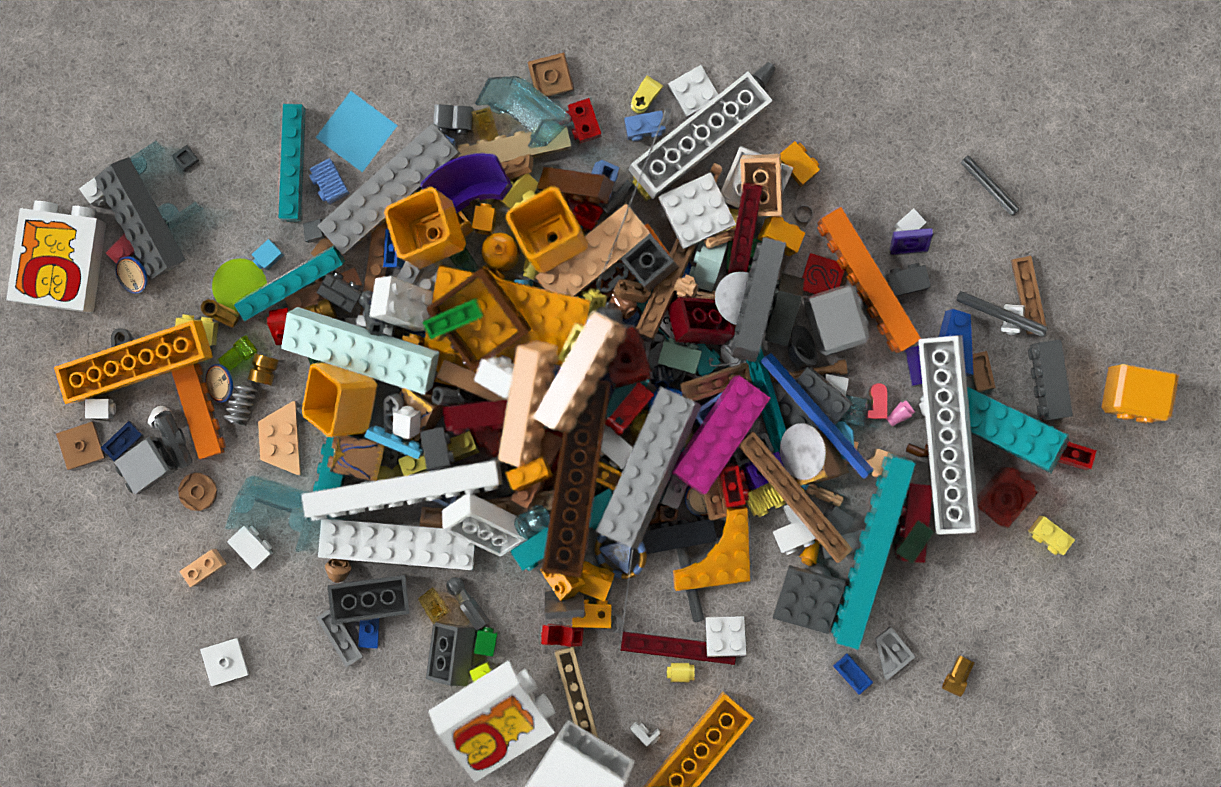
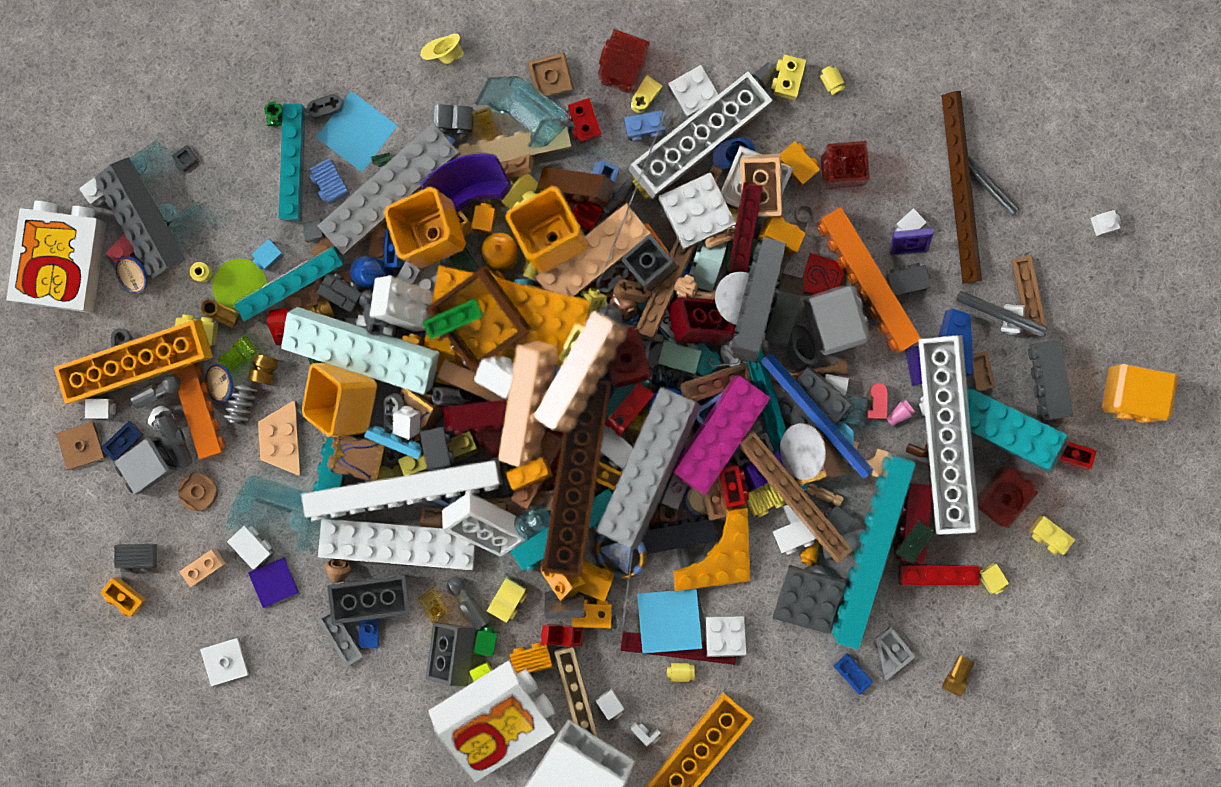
(123, 596): none -> light orange brick
(135, 556): none -> dark grey brick
(154, 392): none -> dark grey piece
(206, 273): none -> light yellow brick
(273, 114): none -> green piece
(273, 582): none -> dark purple tile
(322, 102): none -> dark grey beam
(367, 269): none -> blue piece
(382, 159): none -> clear green plate
(444, 49): none -> light yellow piece
(507, 599): none -> light yellow brick
(532, 659): none -> light orange brick
(610, 704): none -> white brick
(622, 61): none -> clear red brick
(669, 621): none -> medium azure sticker
(726, 151): none -> blue piece
(789, 77): none -> light yellow brick
(832, 80): none -> light yellow brick
(845, 165): none -> clear red brick
(939, 575): none -> red brick
(961, 187): none -> reddish brown plate
(993, 579): none -> light yellow brick
(1106, 222): none -> white brick

